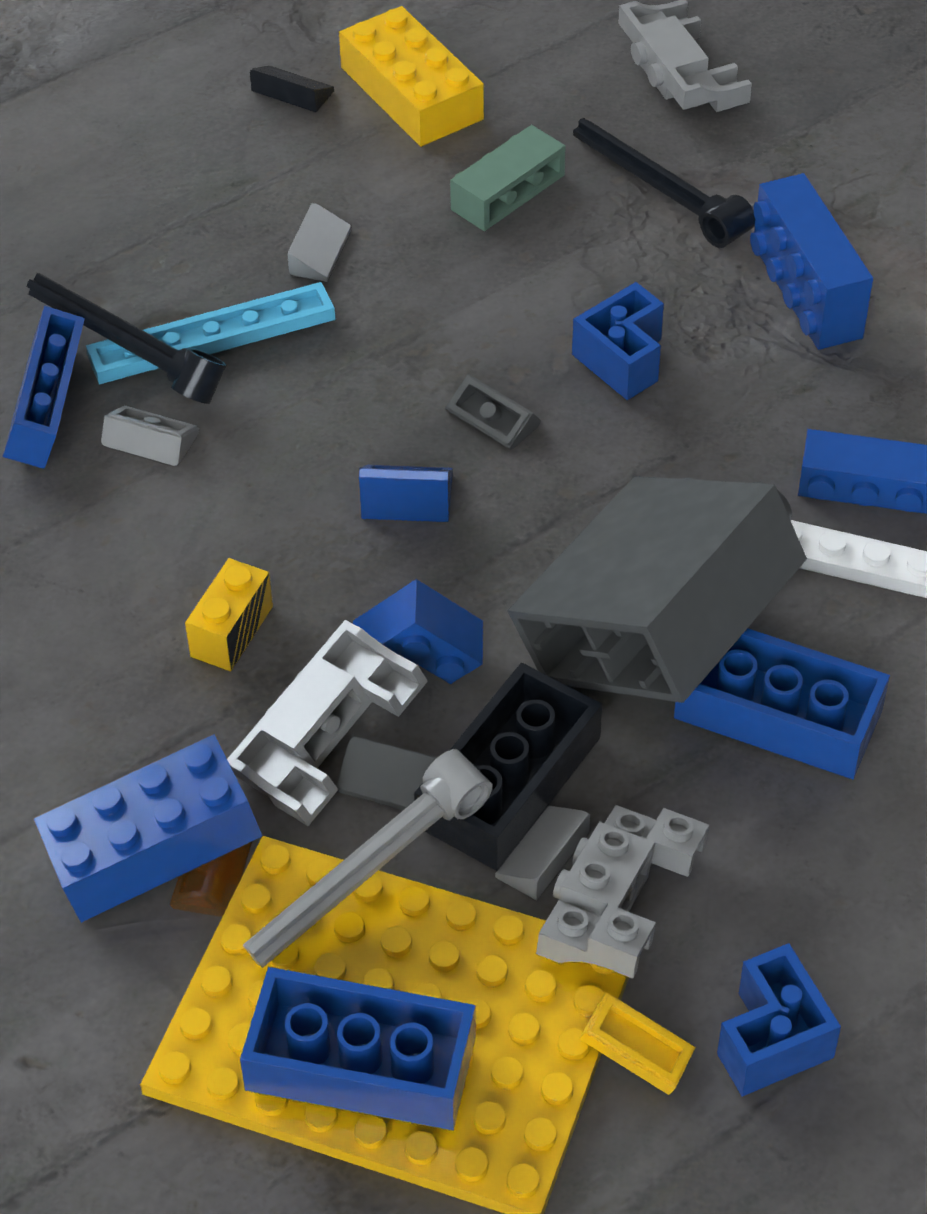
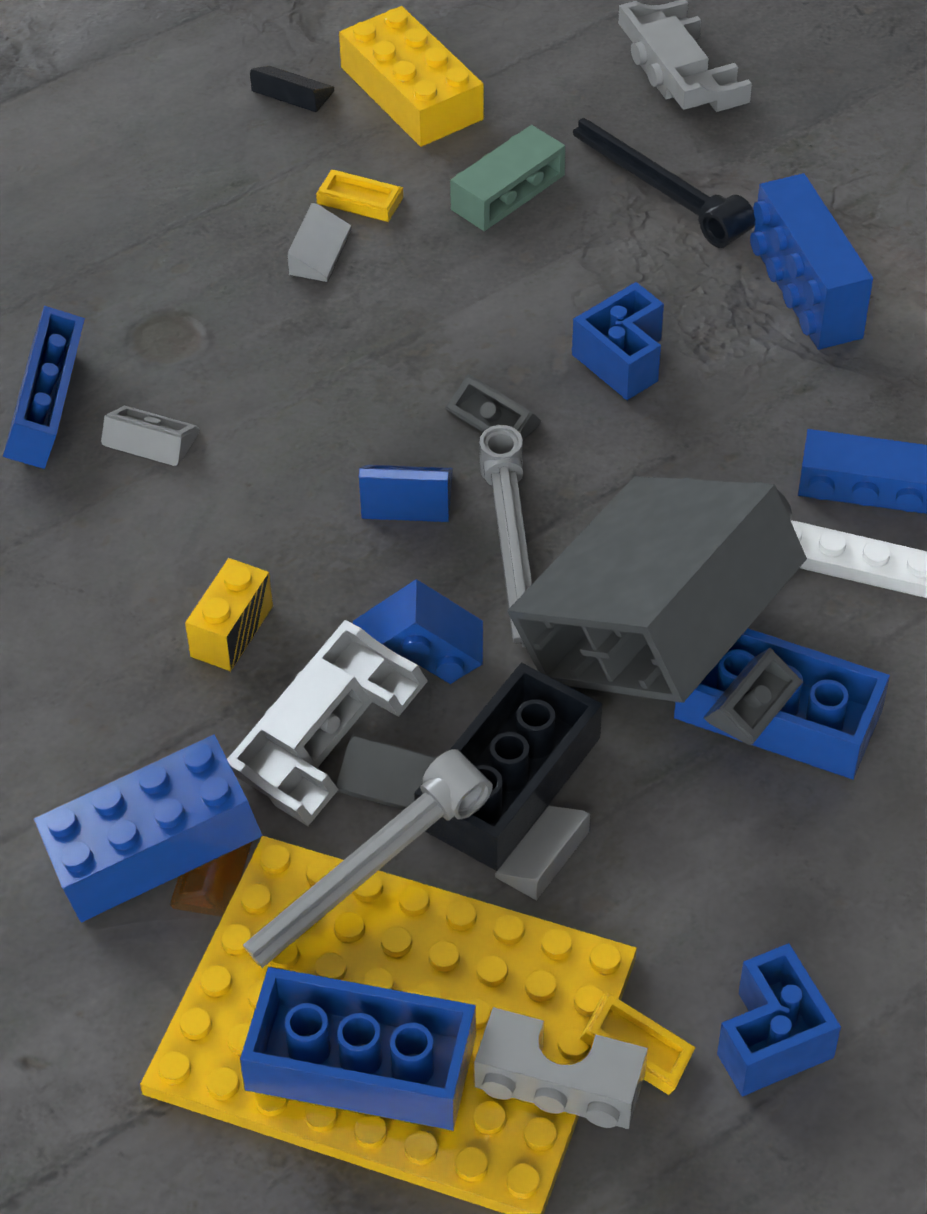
(190, 370): black piece -> none
(220, 329): medium azure plate -> none
(359, 195): none -> yellow tile
(503, 468): none -> light grey piece
(599, 1087): none -> light grey arch
(606, 877): light grey bracket -> none
(754, 697): none -> dark grey slope

